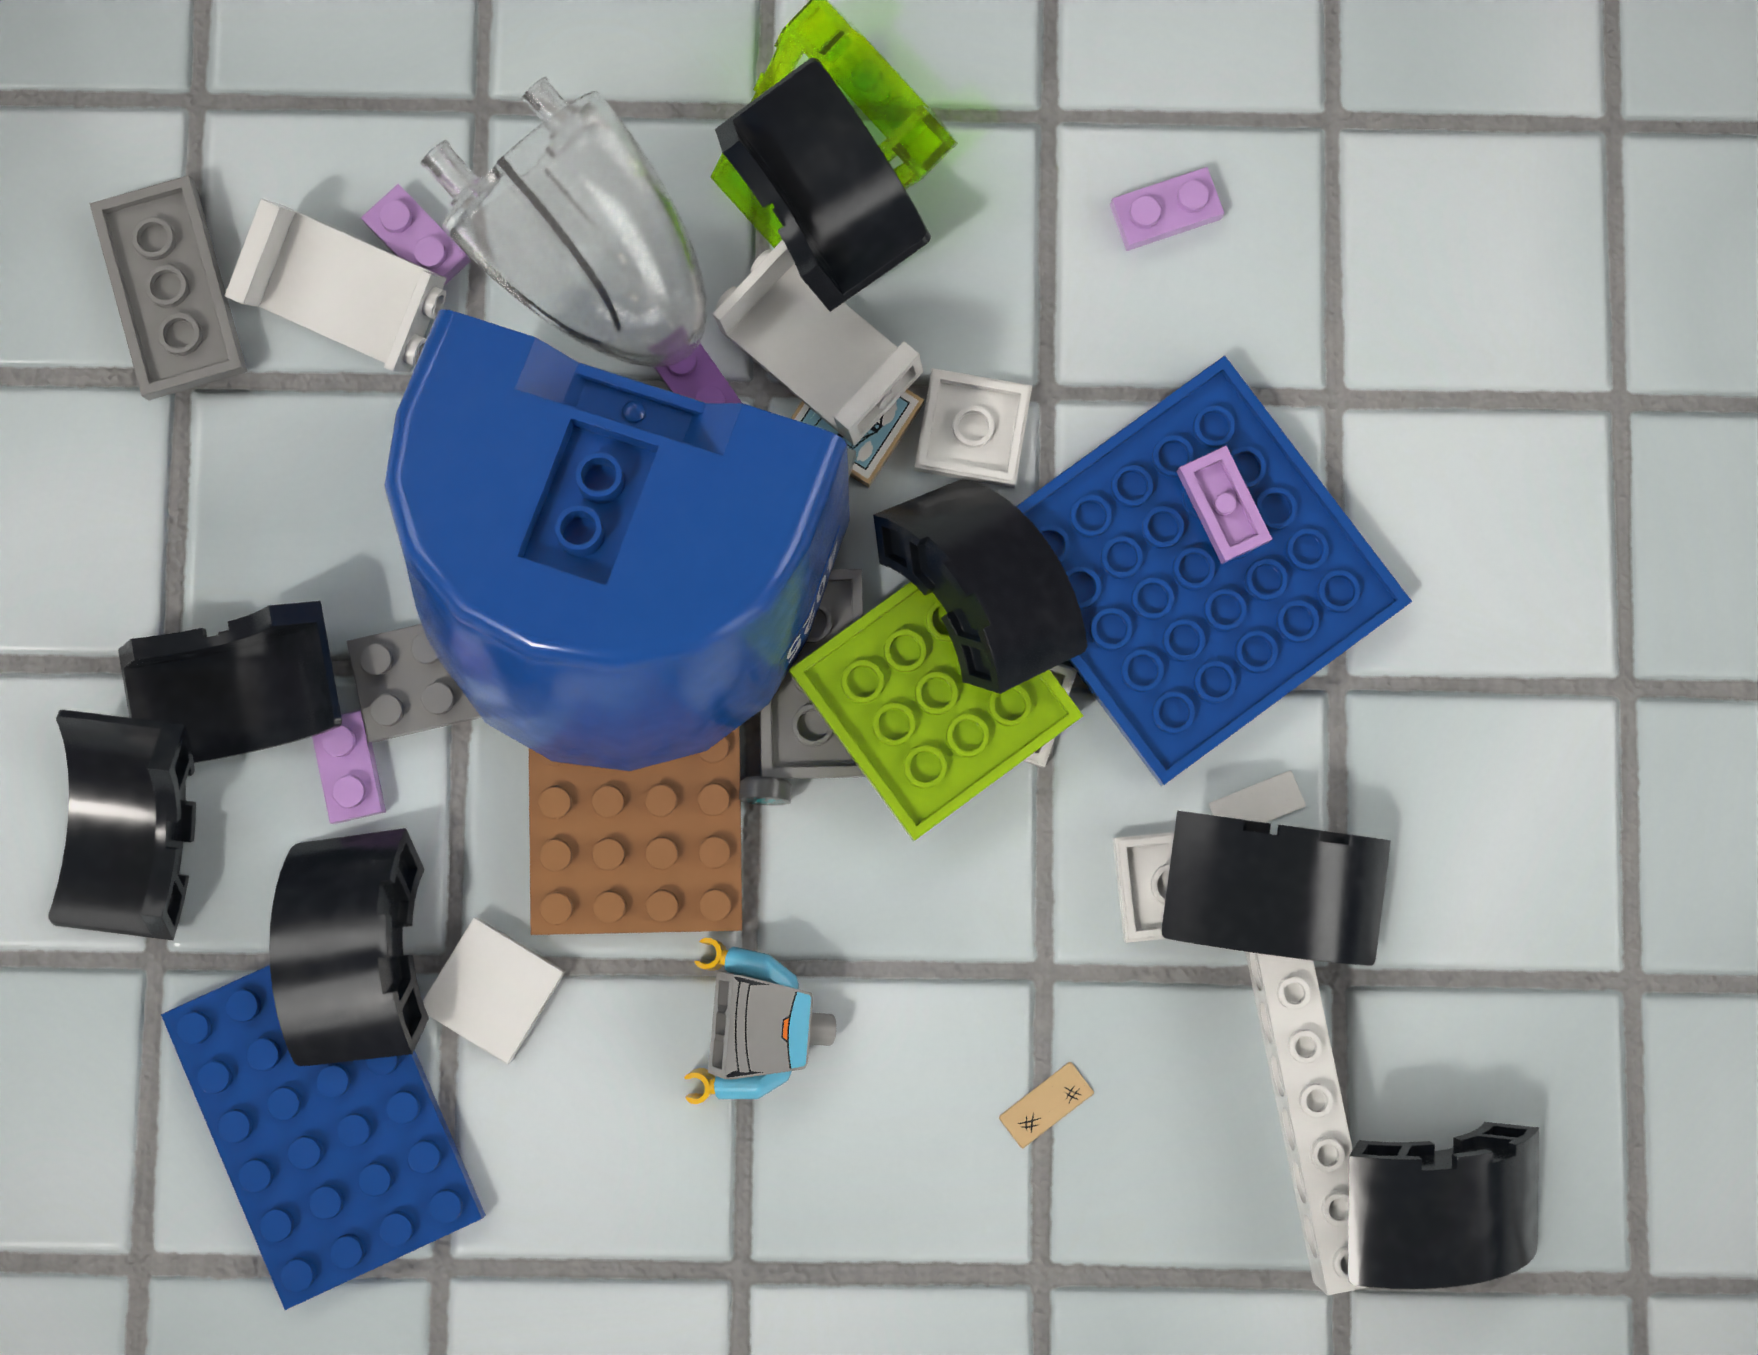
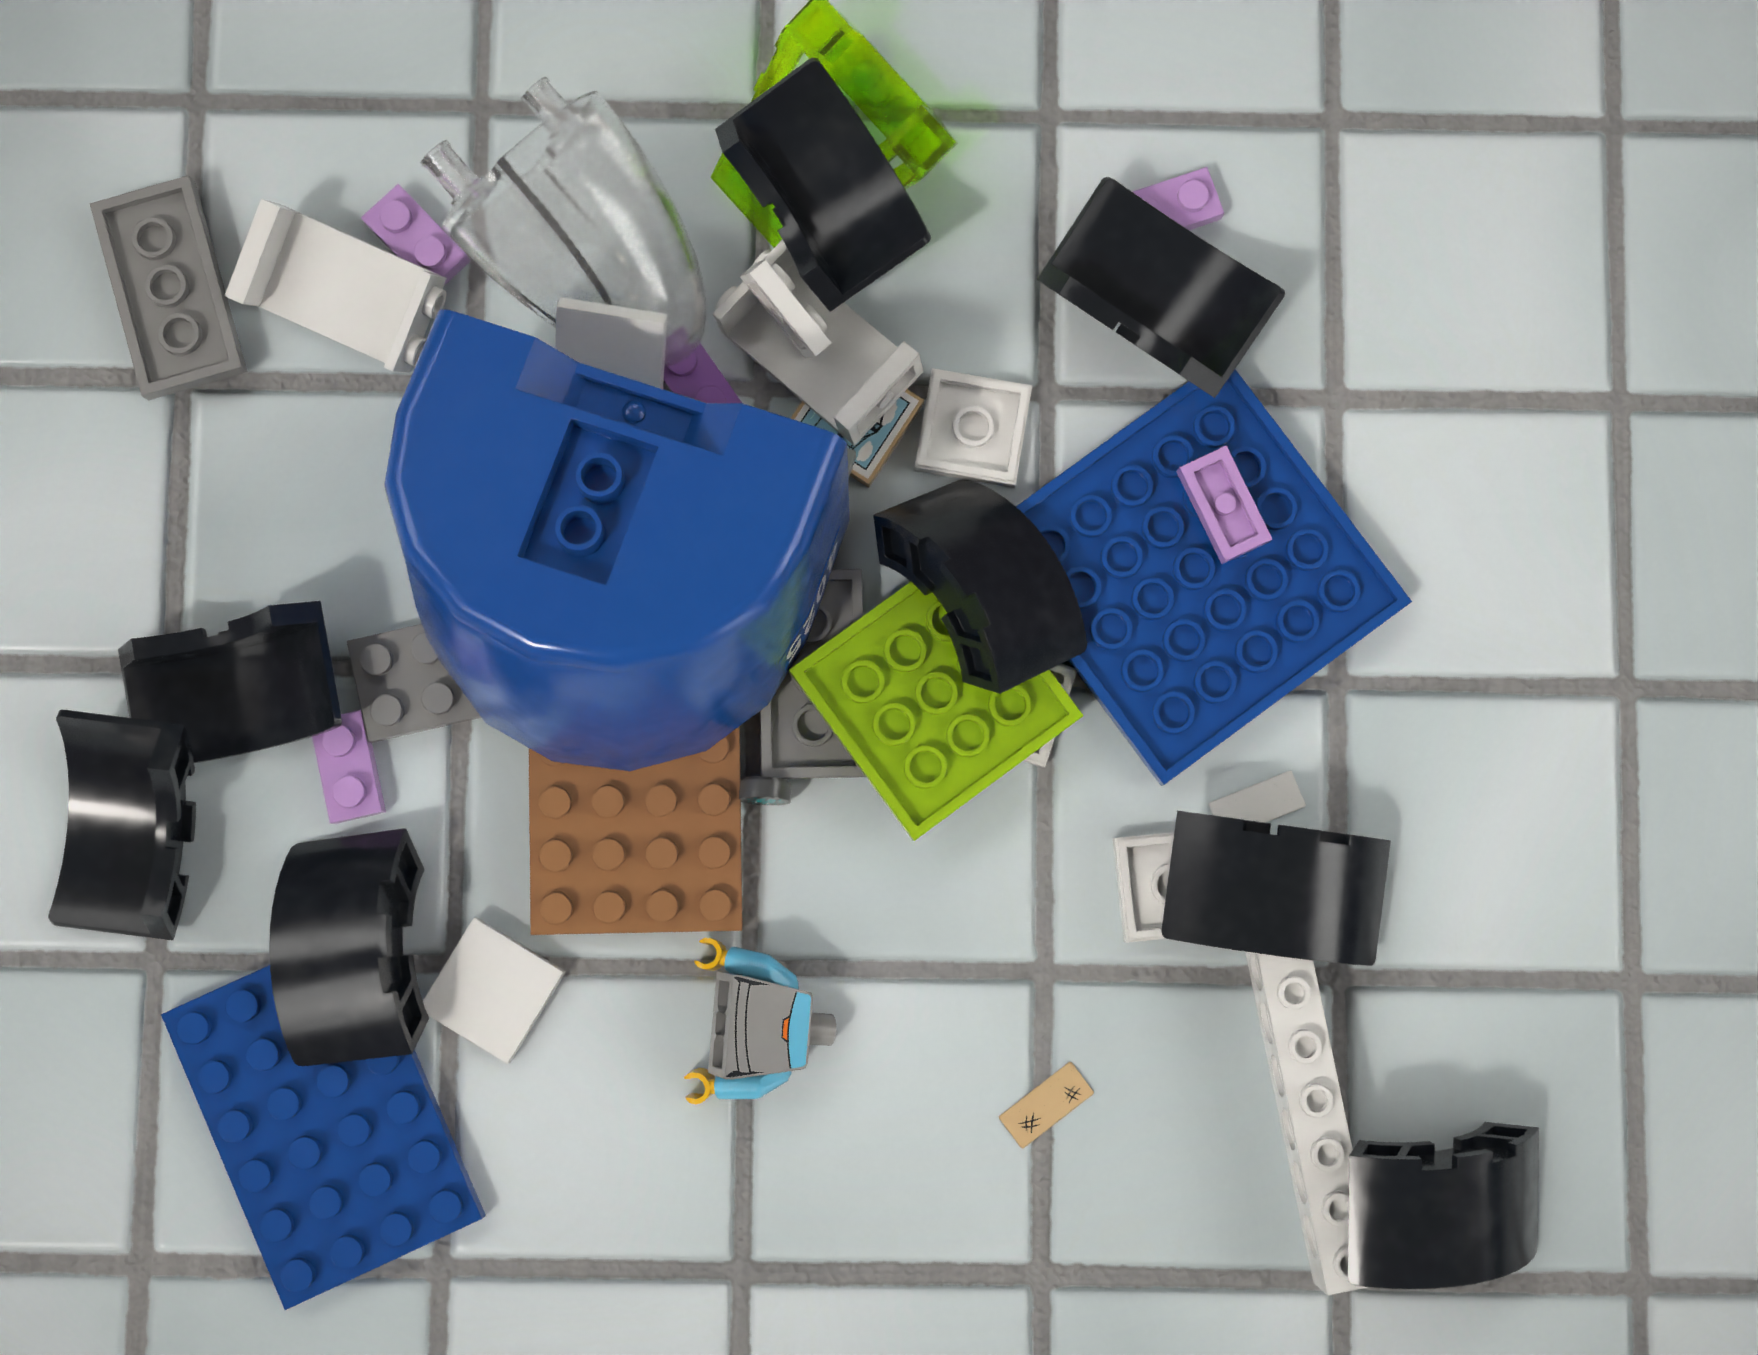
(613, 339): none -> white tile
(773, 290): none -> white plate
(1162, 285): none -> black panel

